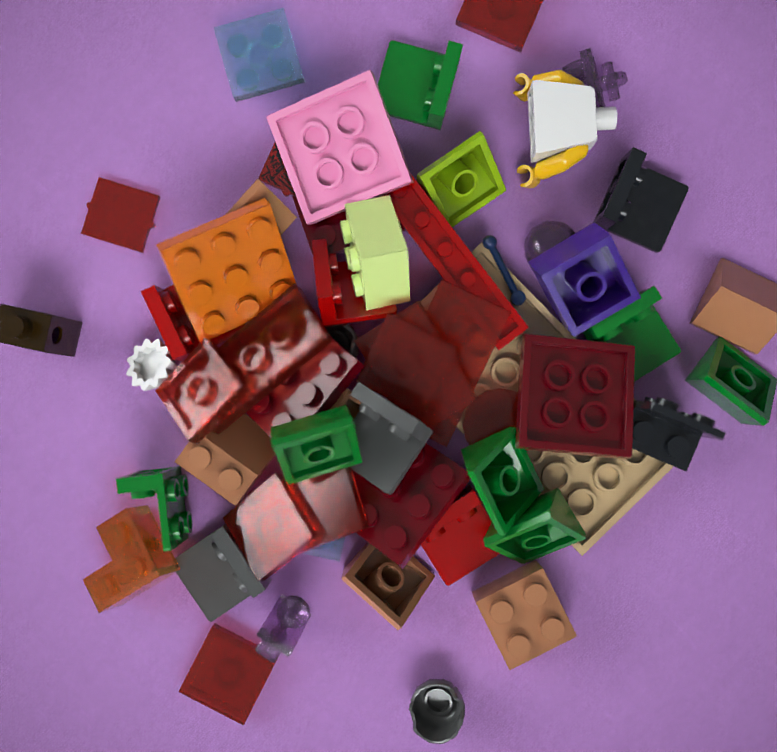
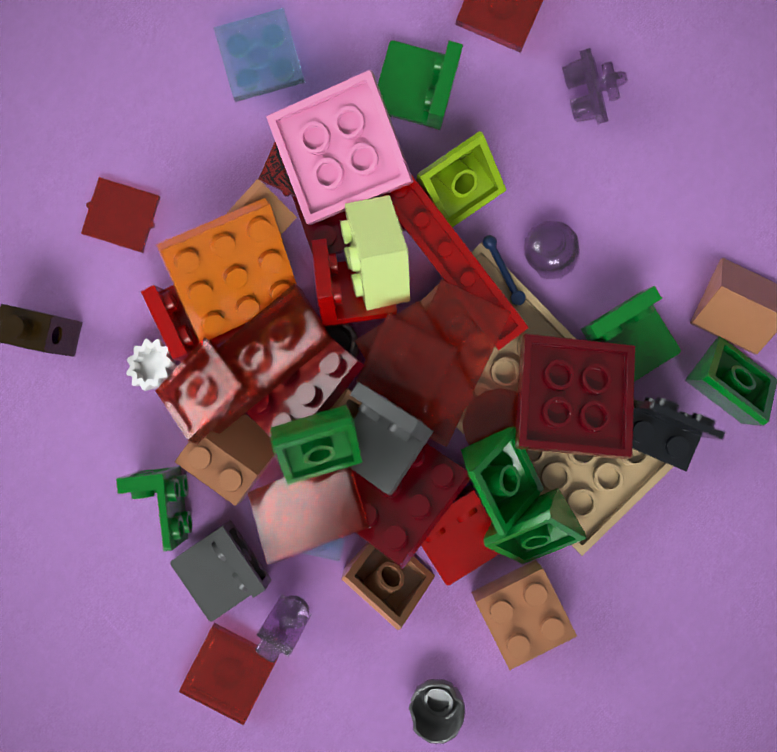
(136, 556): clear orange brick -> none
(270, 527): clear red tile -> none
(560, 122): white torso -> none
(585, 279): dark purple brick -> none
(640, 203): black bracket -> none

